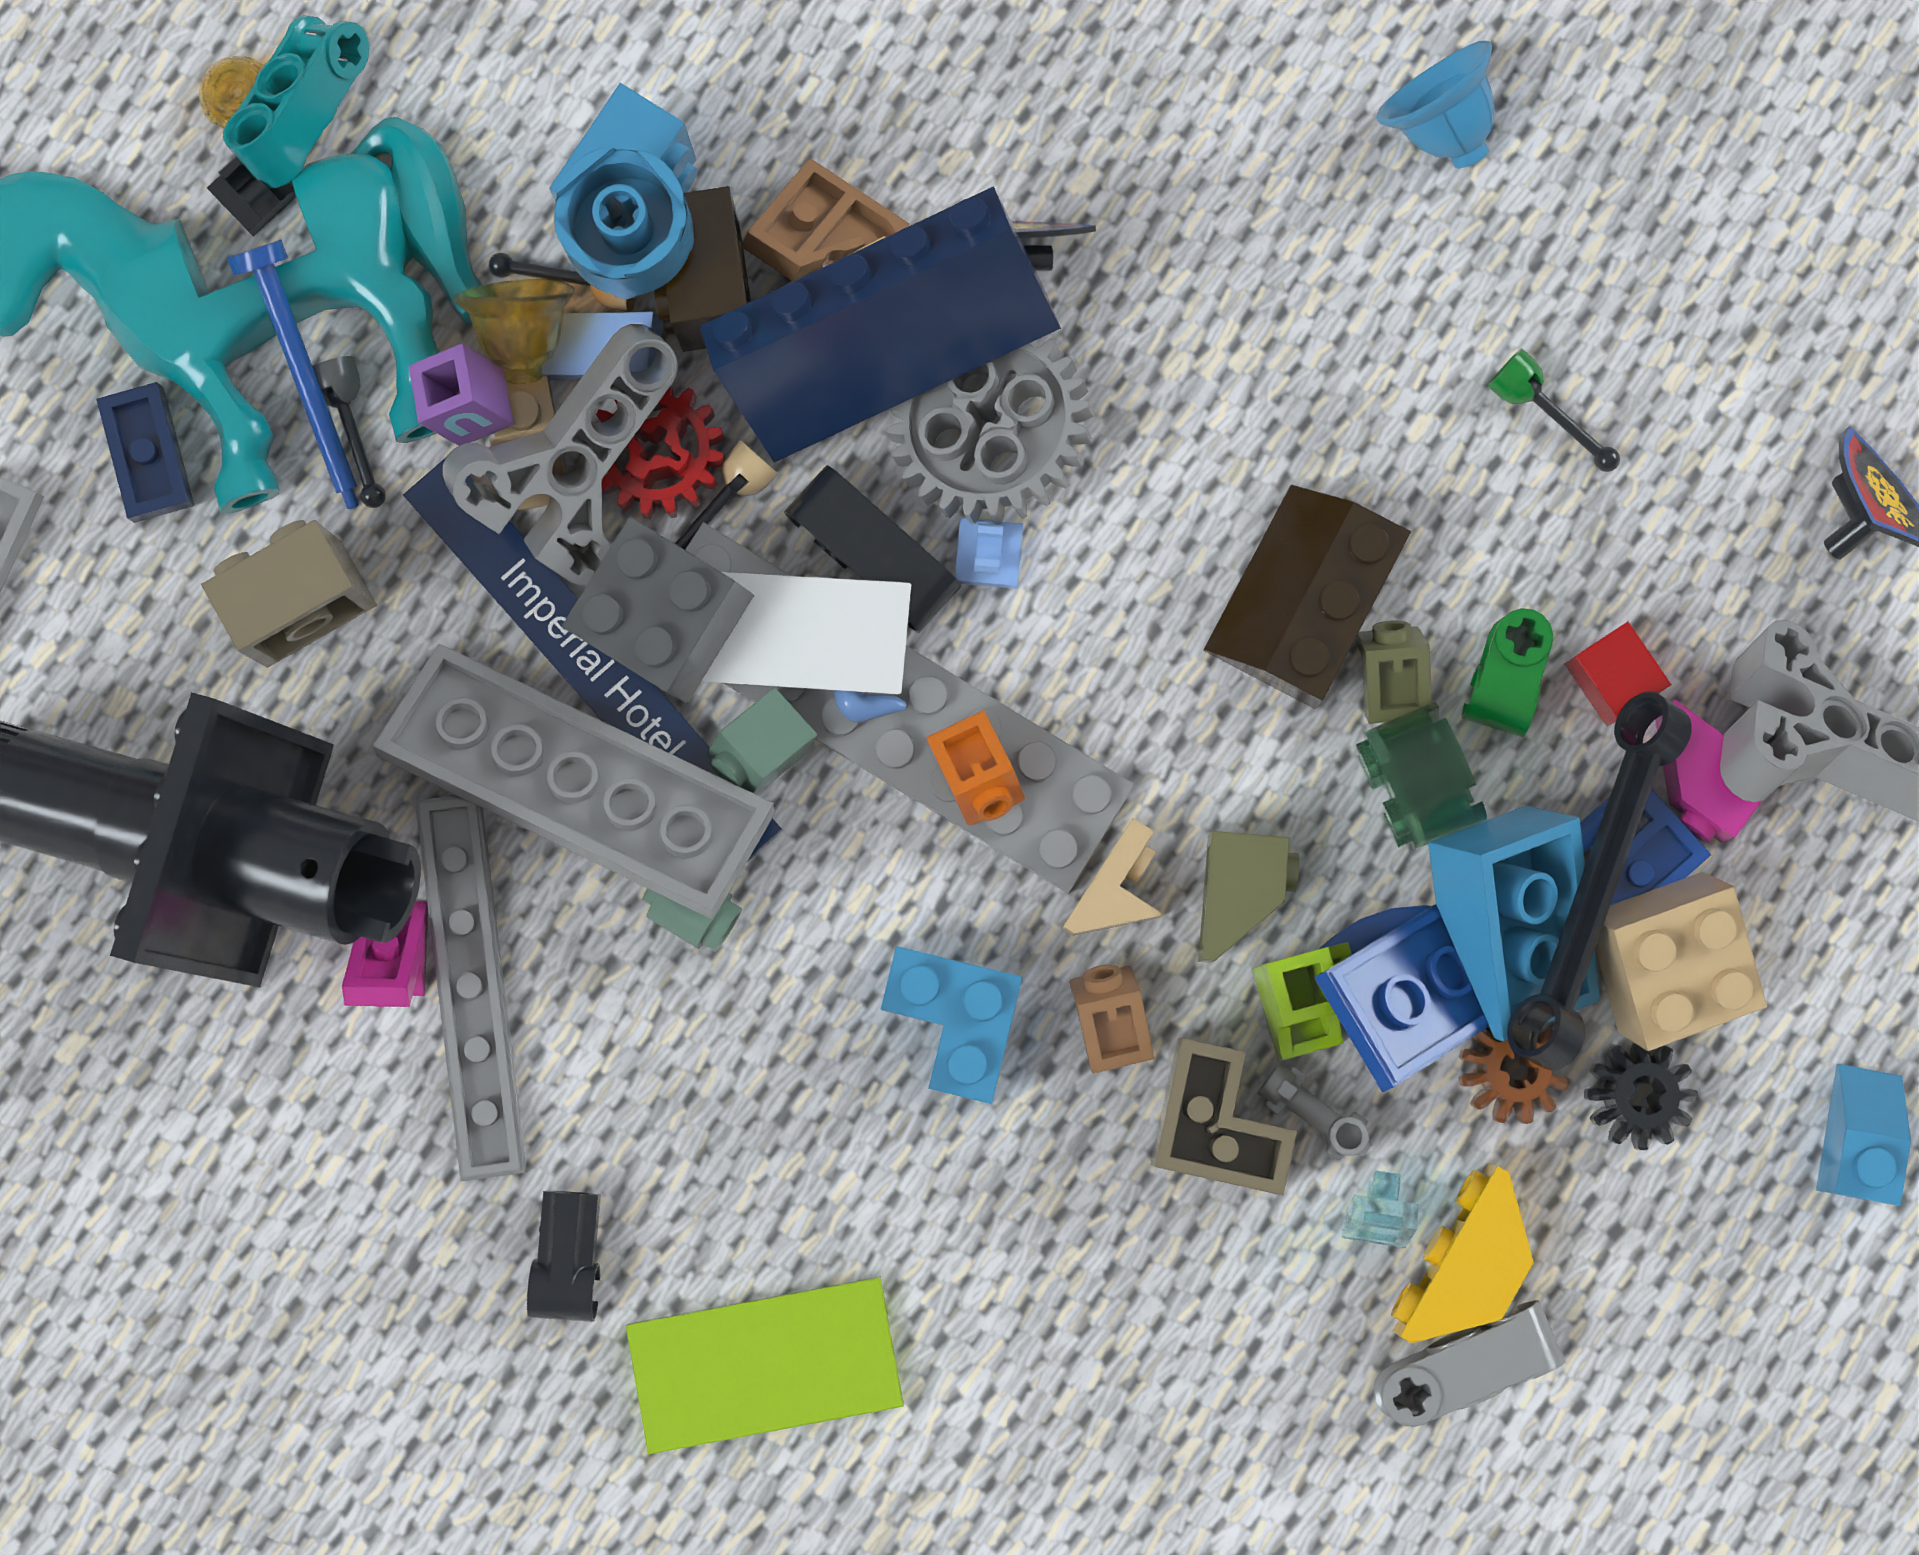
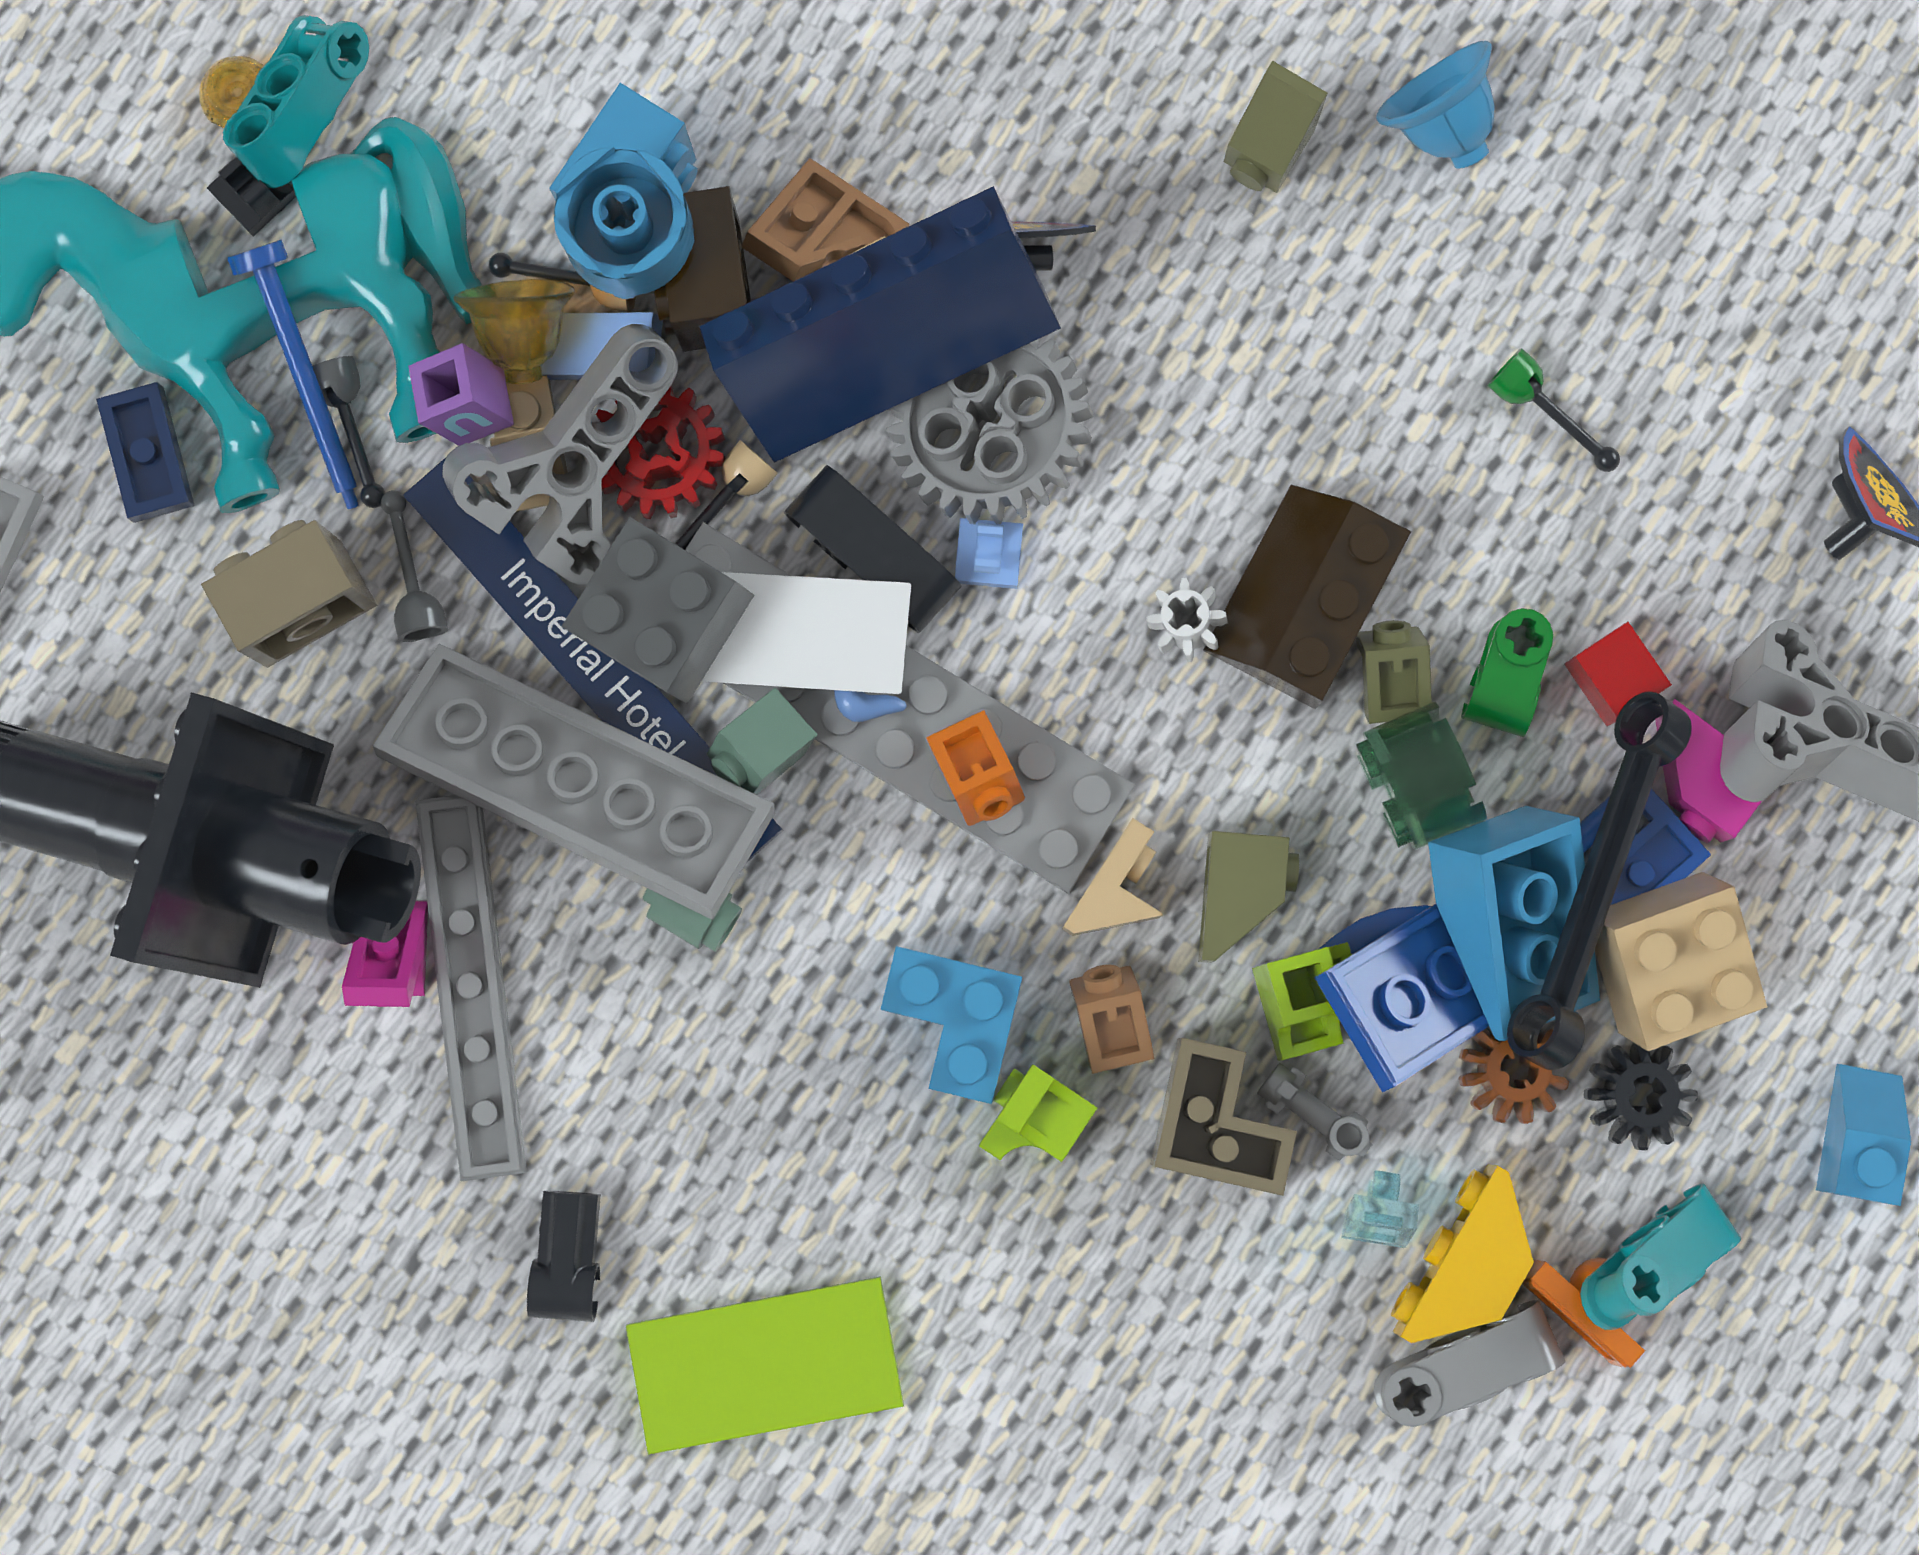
(417, 613): none -> dark grey hinge
(1036, 1114): none -> lime brick
(1186, 636): none -> white gear
(1274, 129): none -> olive slope
(1566, 1303): none -> orange tile
(1659, 1260): none -> teal piece

